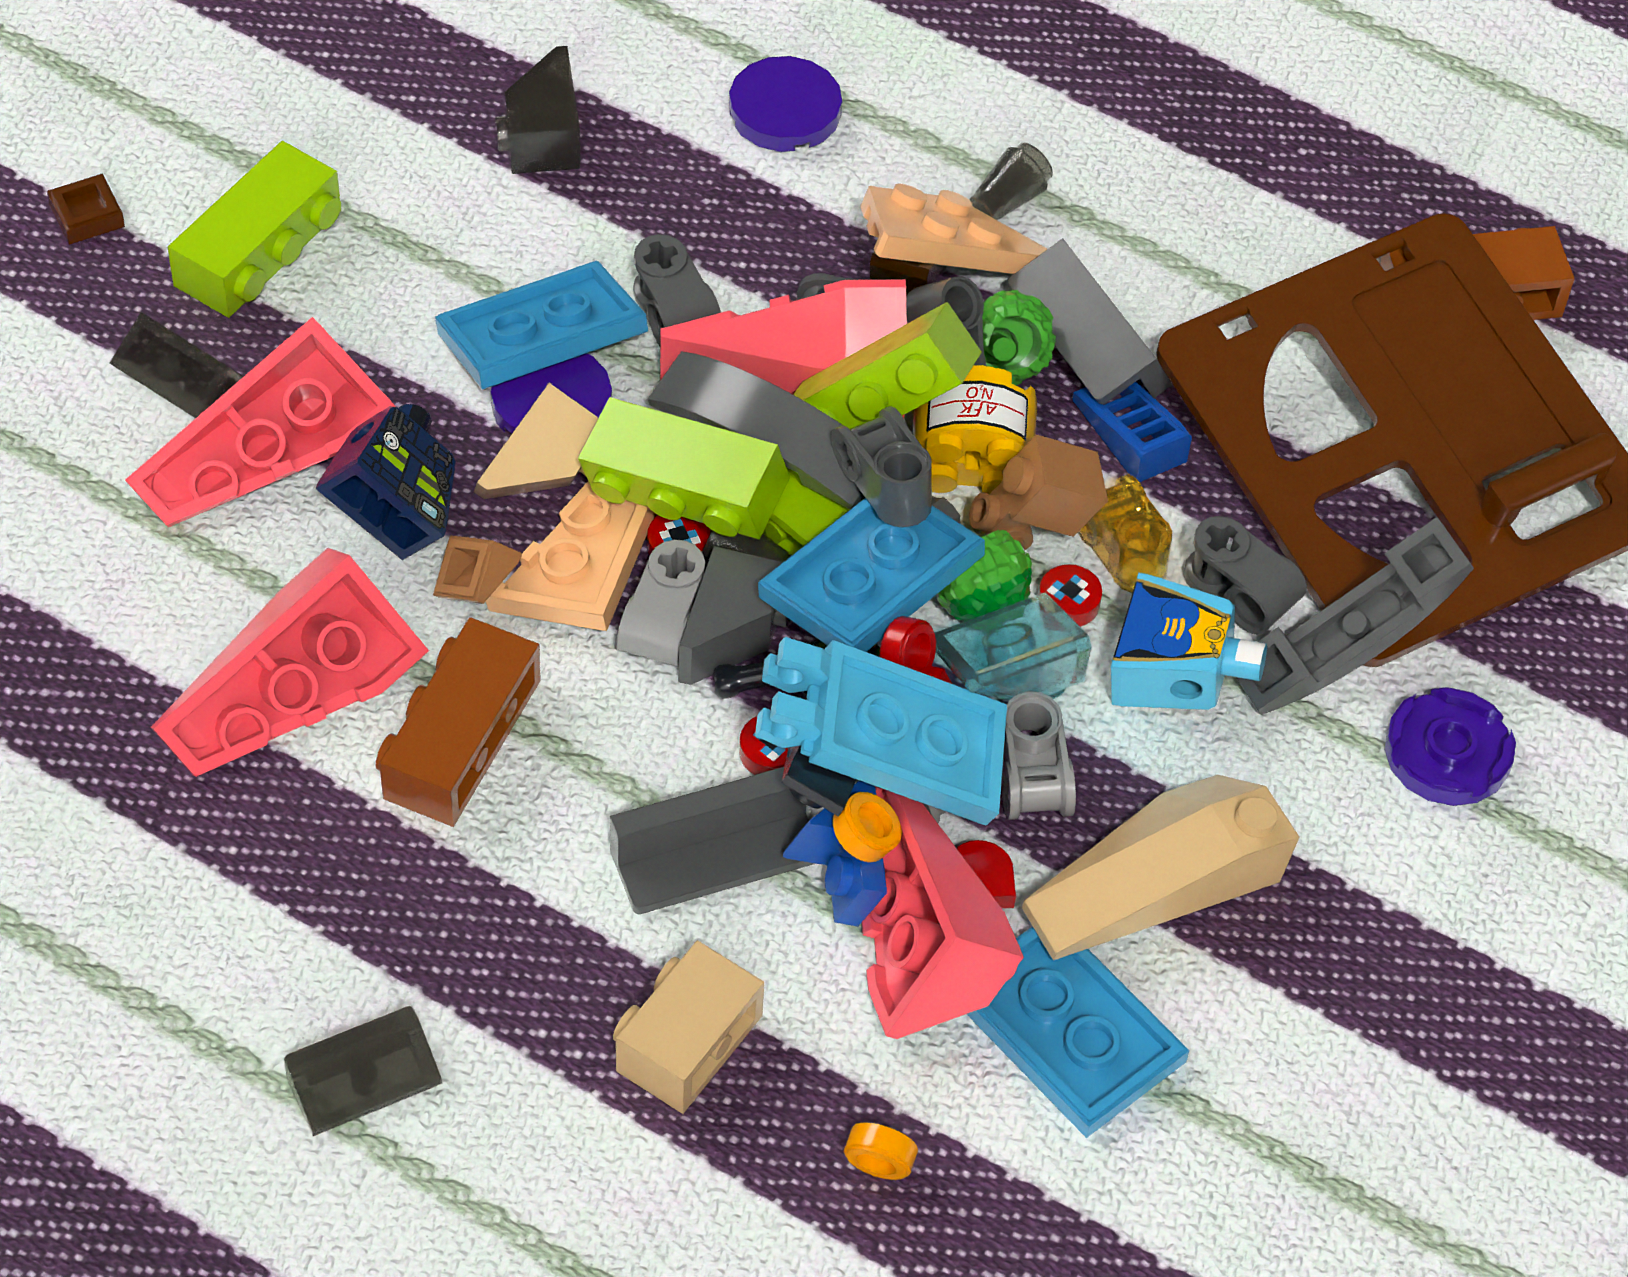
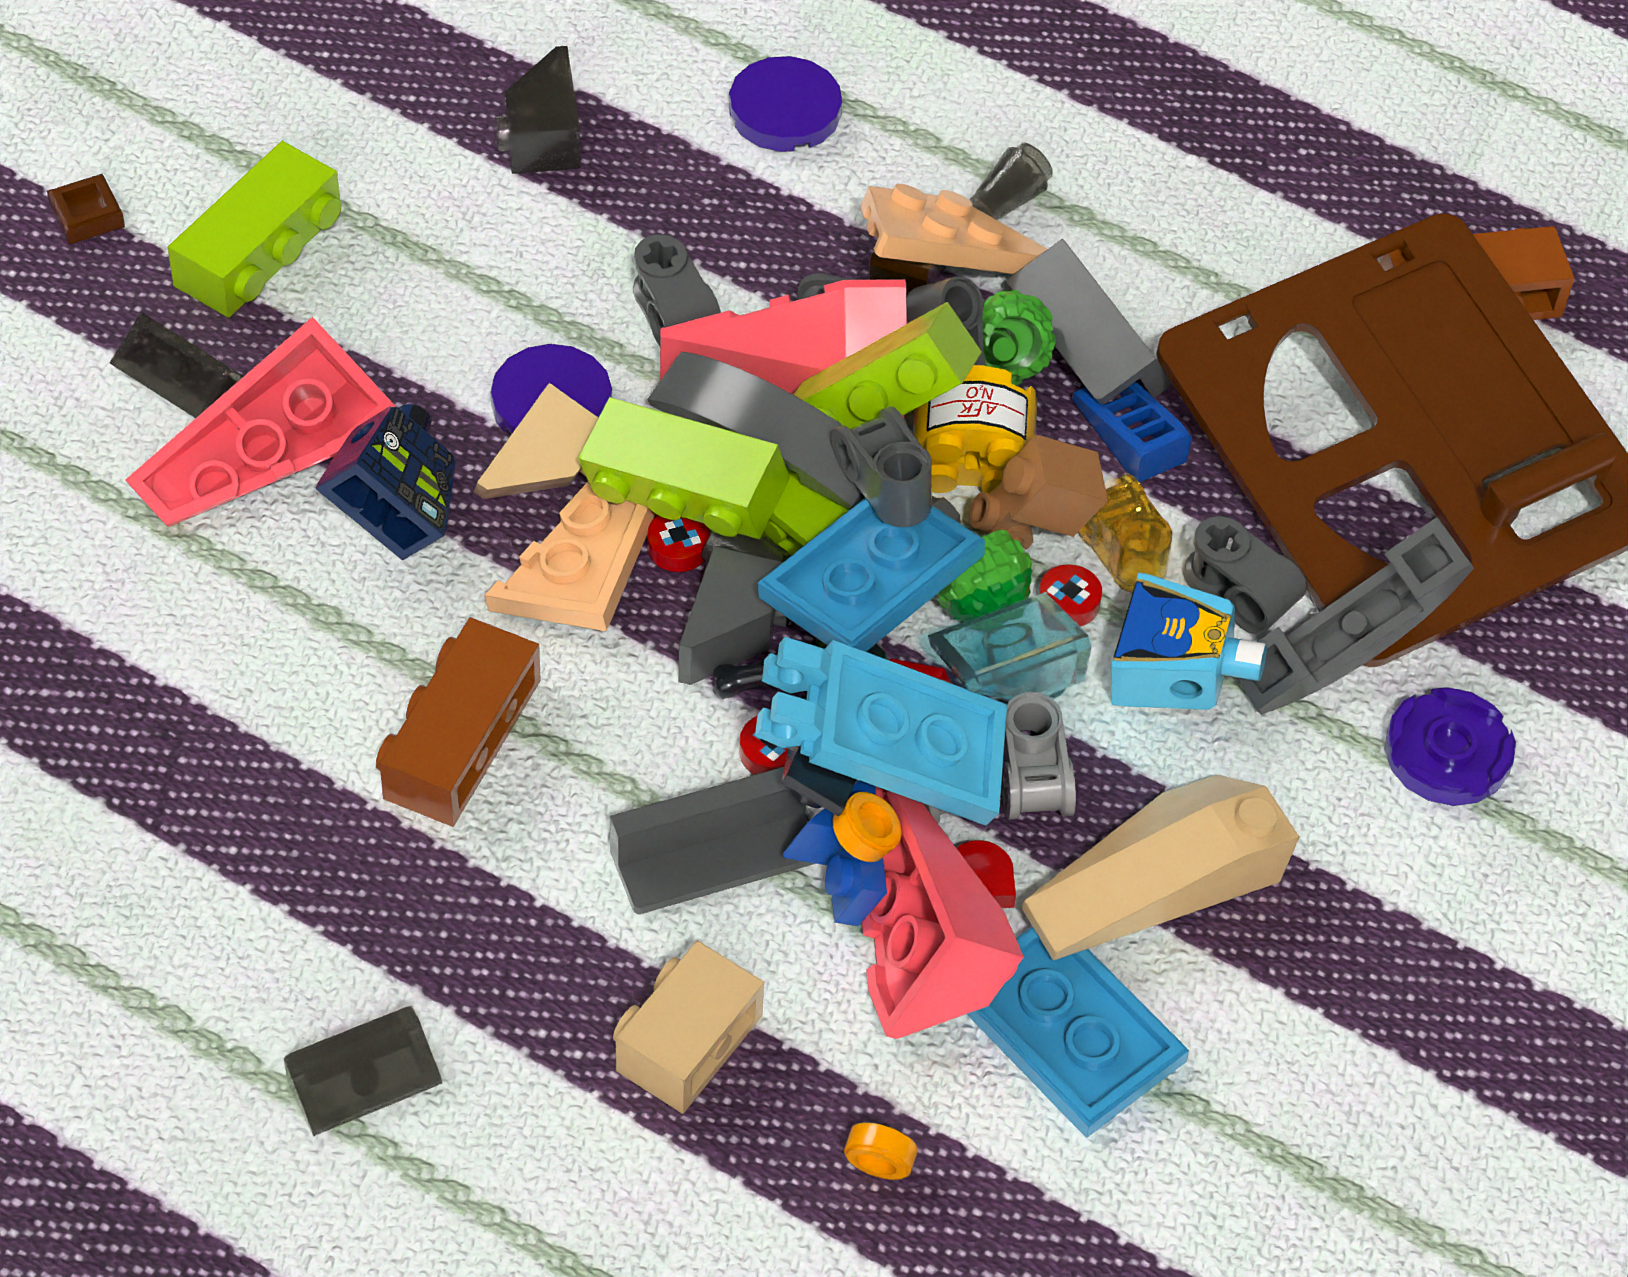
(303, 656): coral wedge -> none
(474, 569): medium nougat slope -> none
(540, 324): dark azure tile -> none
(662, 602): light grey piece -> none
(909, 643): red tile -> none

